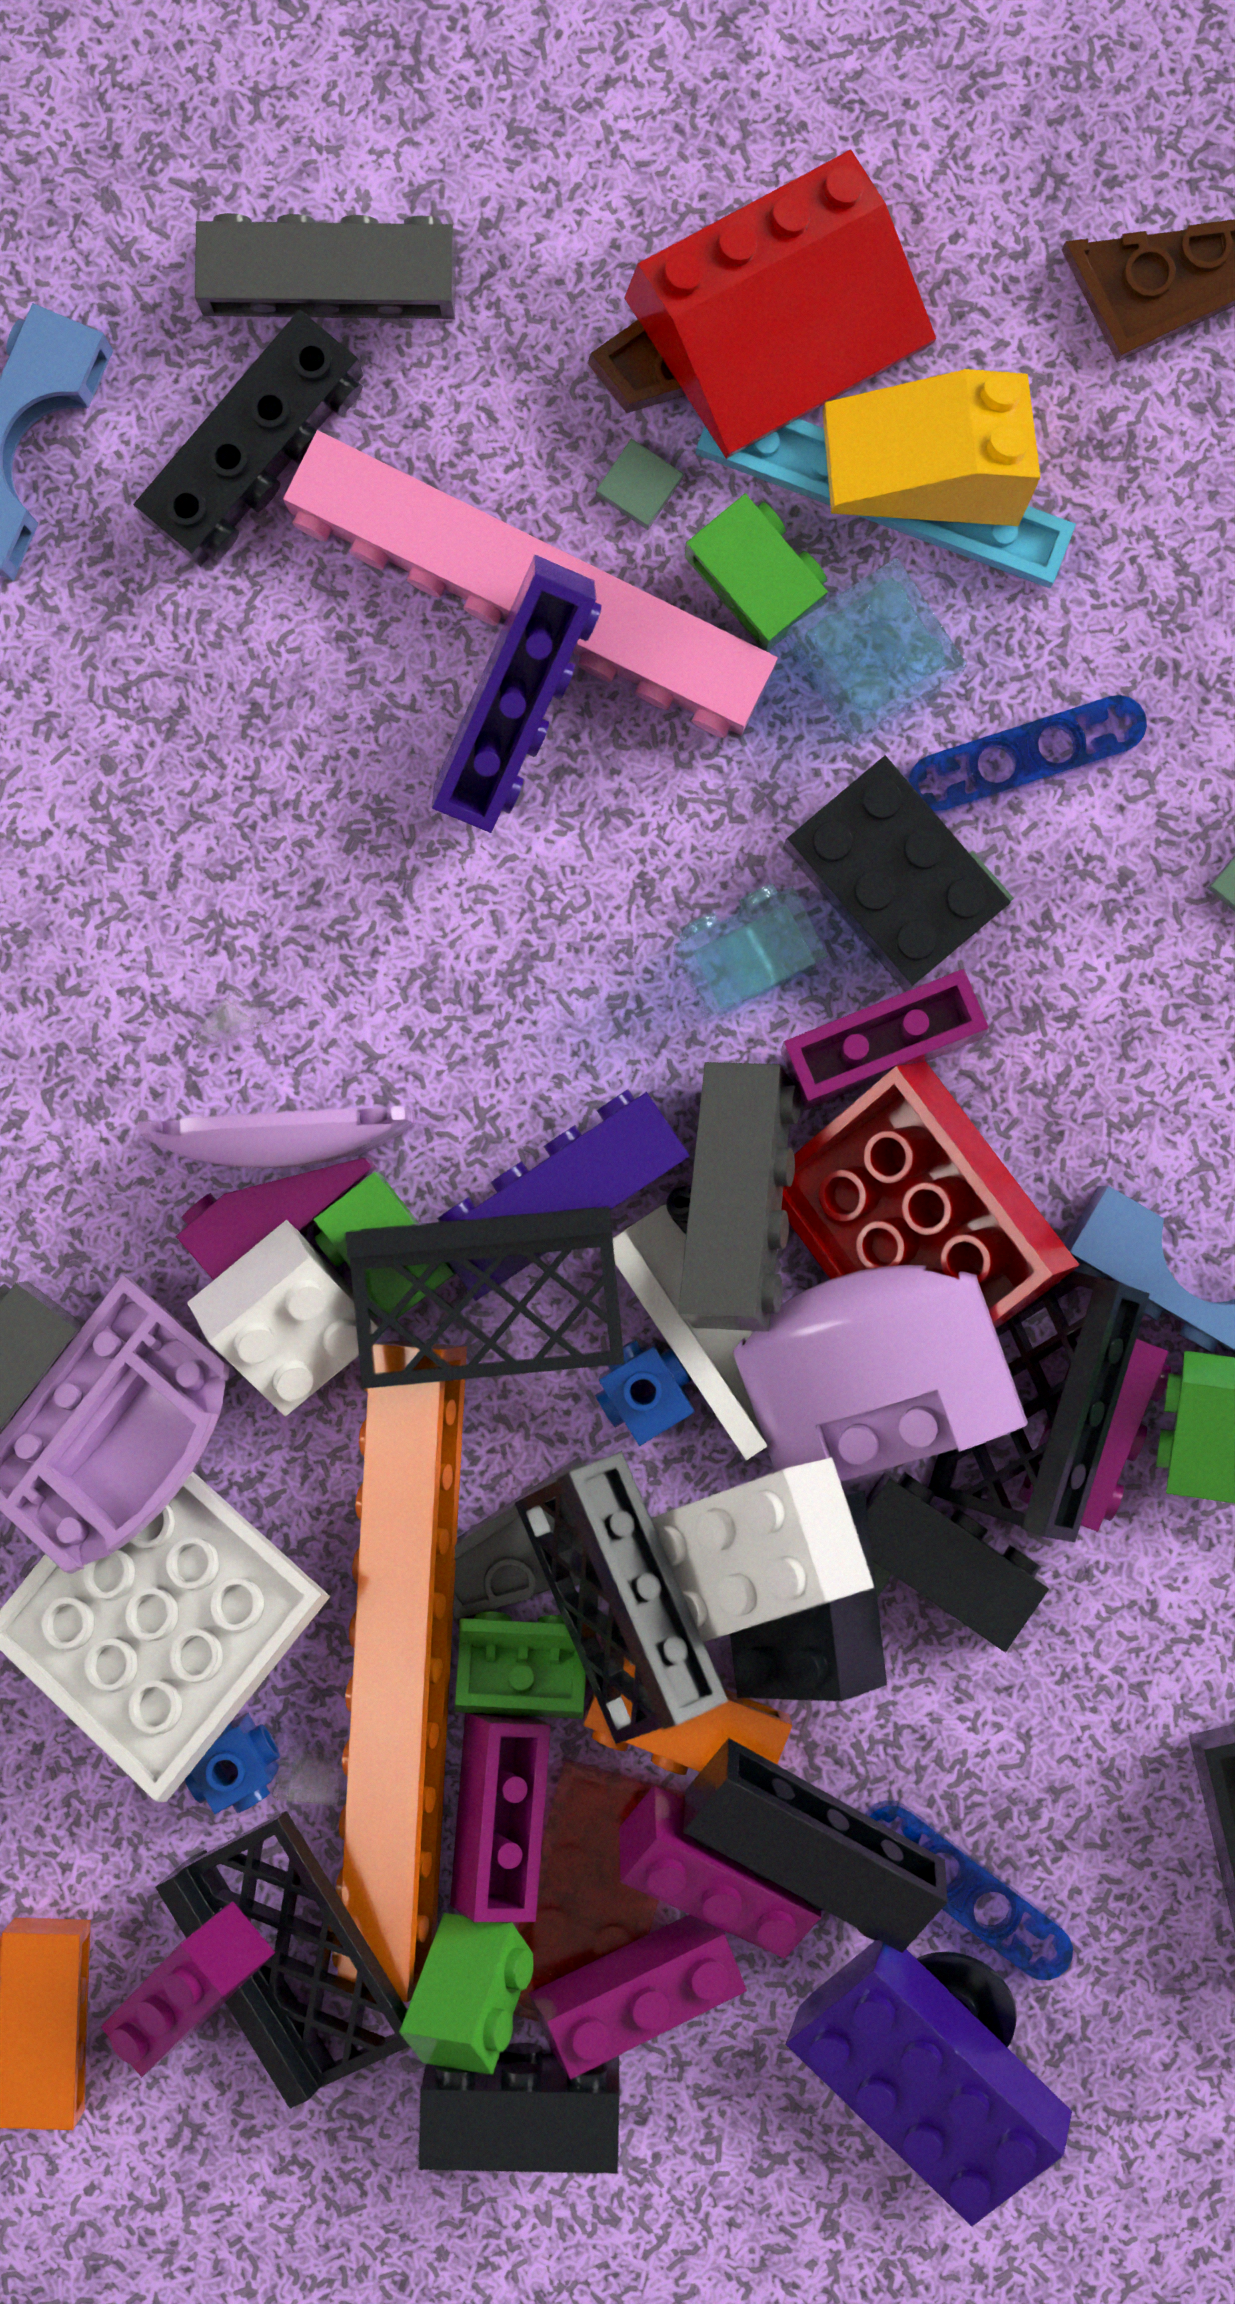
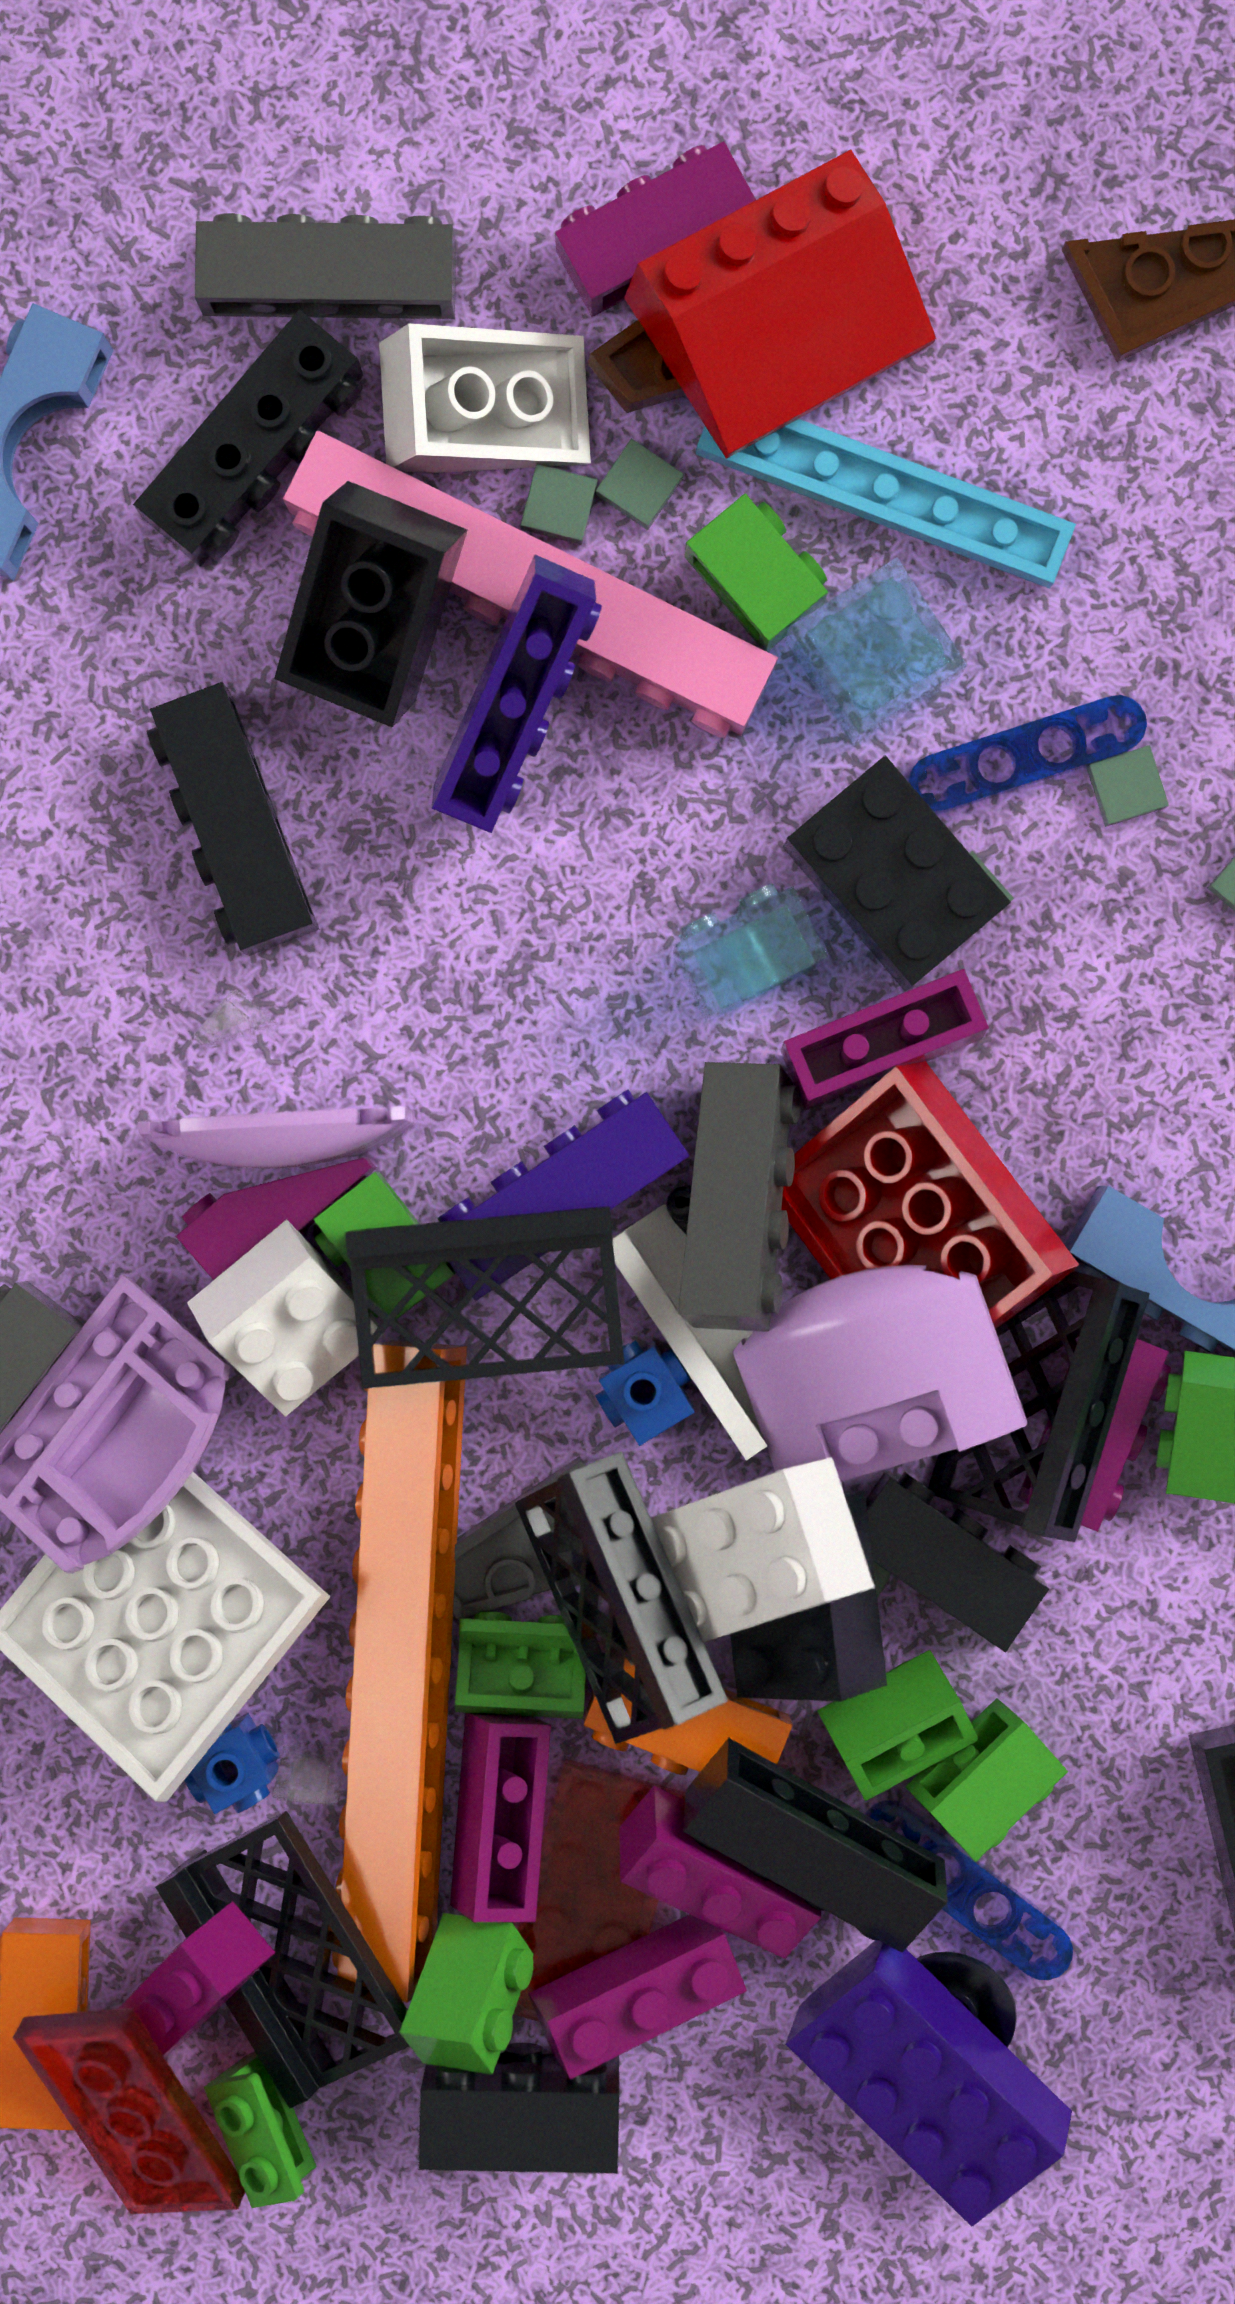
(130, 2111): none -> clear red plate
(233, 820): none -> black brick
(260, 2133): none -> bright green bracket
(369, 603): none -> black brick
(483, 399): none -> white slope
(559, 504): none -> sand green tile
(648, 216): none -> magenta brick
(898, 1726): none -> bright green brick
(935, 449): yellow slope -> none
(990, 1782): none -> bright green brick
(1127, 786): none -> sand green tile

